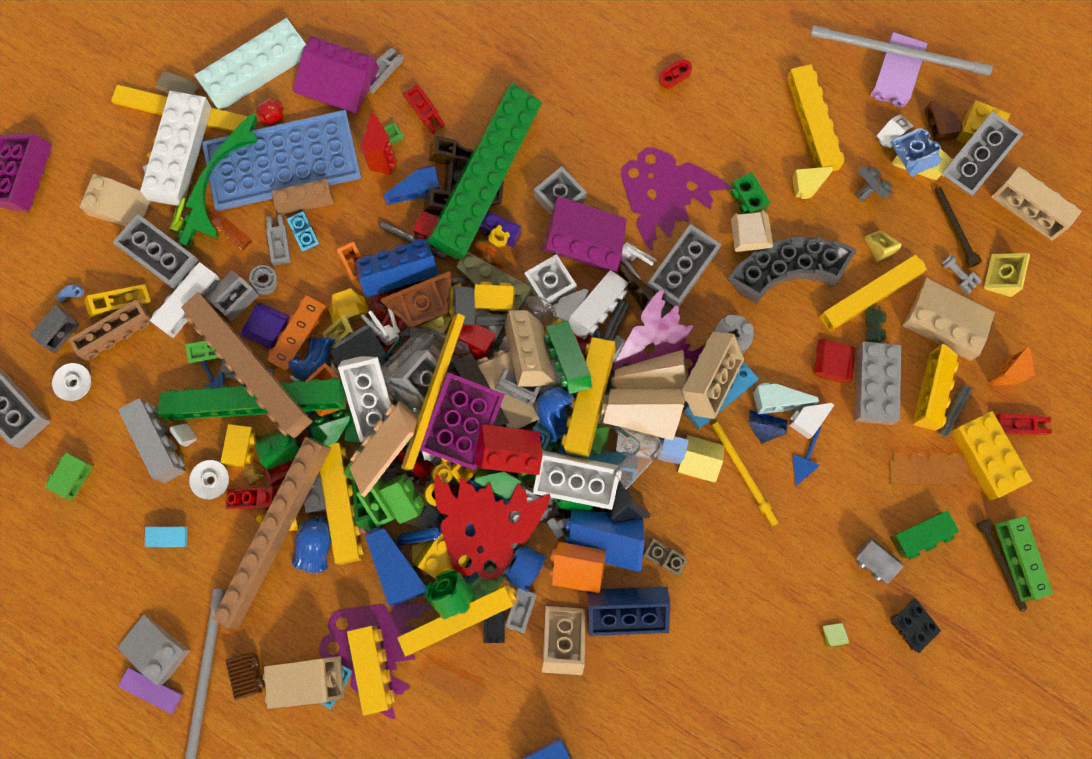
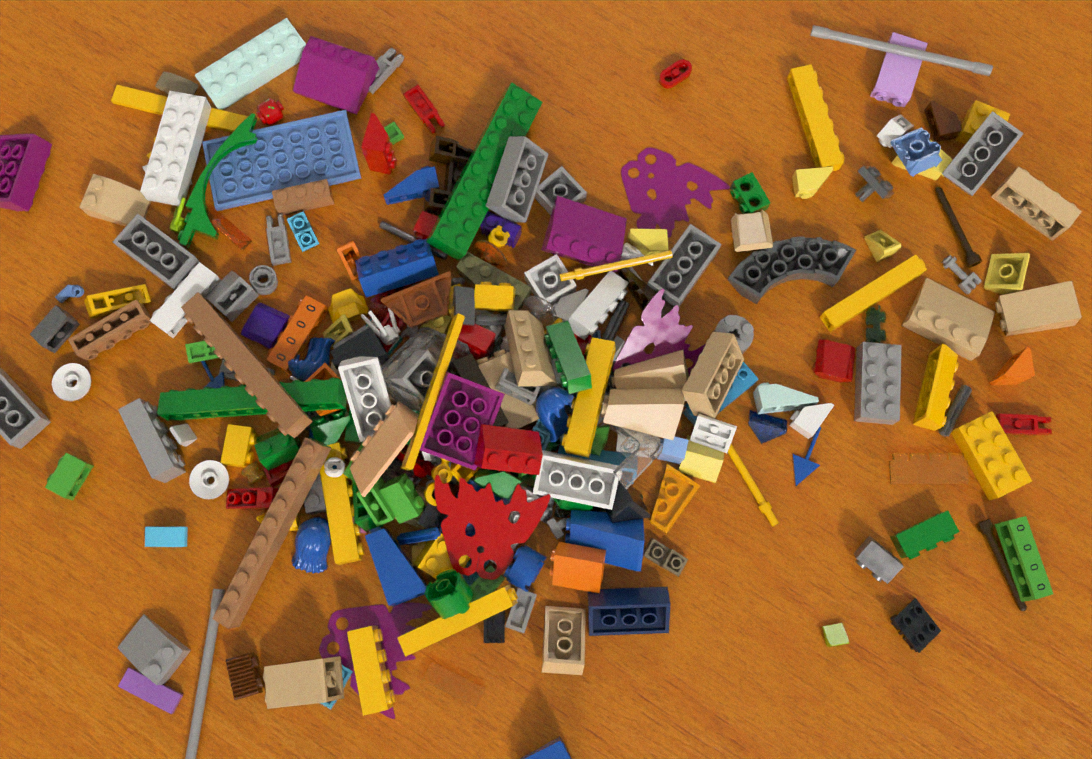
(334, 467): none -> white tile
(517, 179): none -> light grey brick
(579, 273): none -> yellow bar
(649, 240): none -> light yellow slope
(672, 499): none -> light orange wing
(713, 433): none -> white slope
(1039, 309): none -> tan slope

